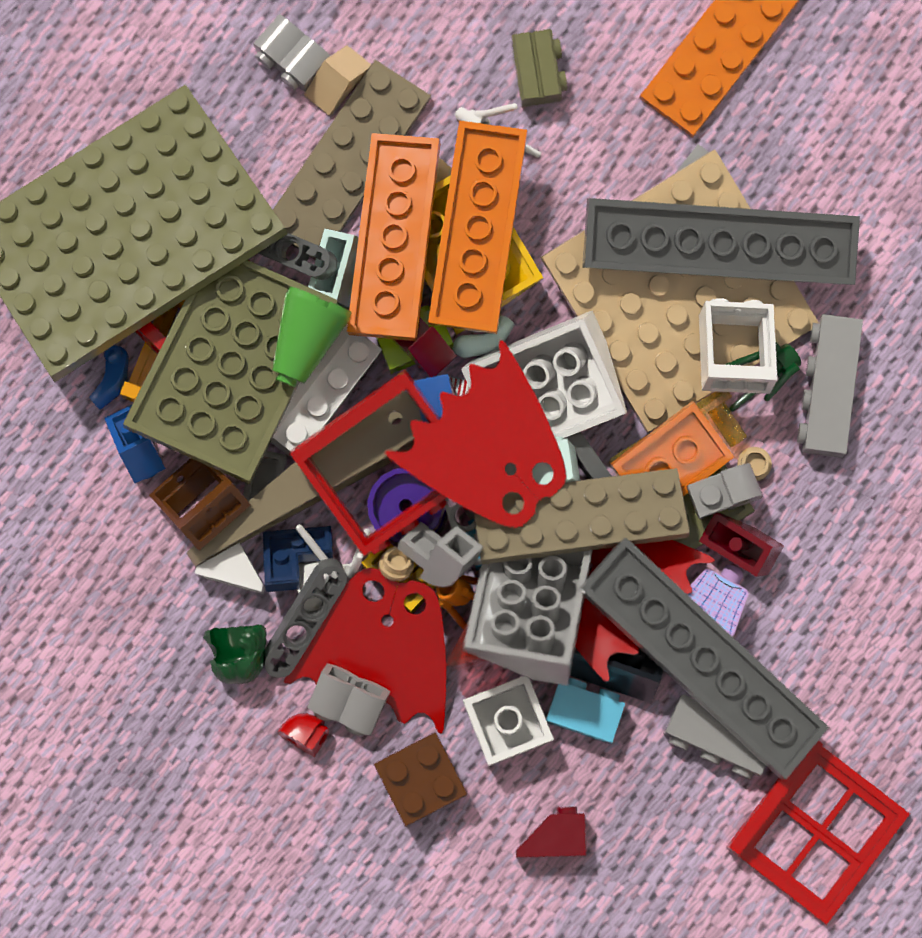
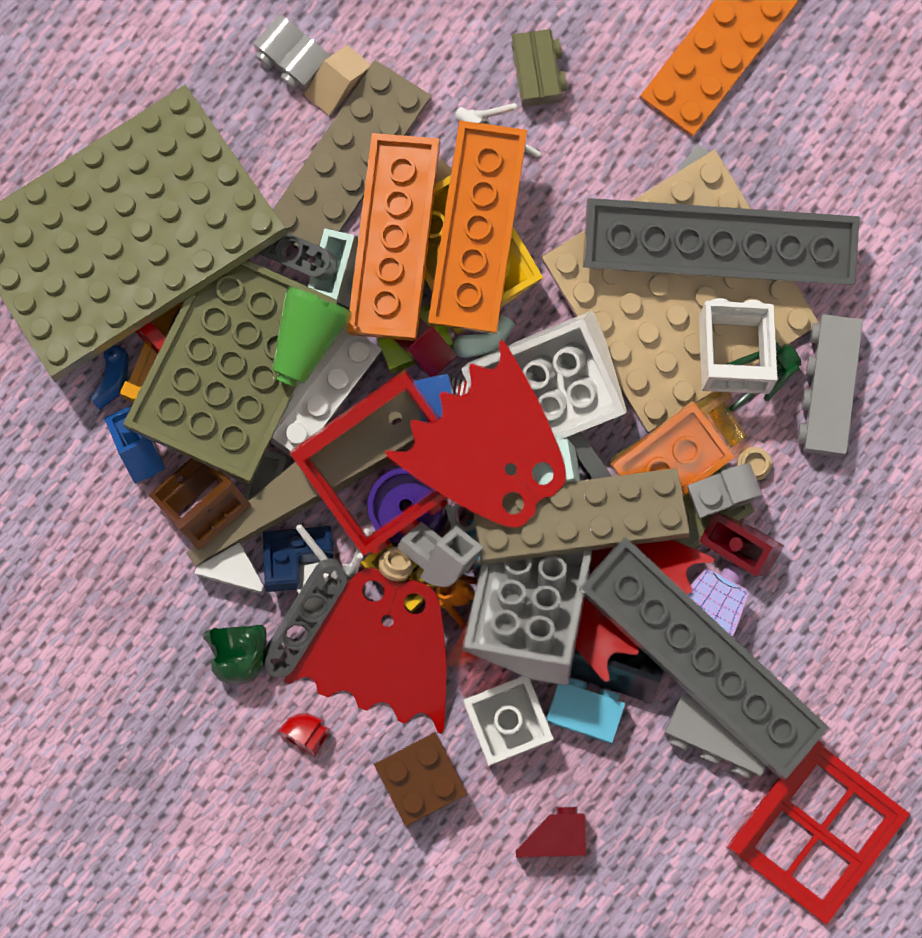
(348, 699): light grey brick -> none

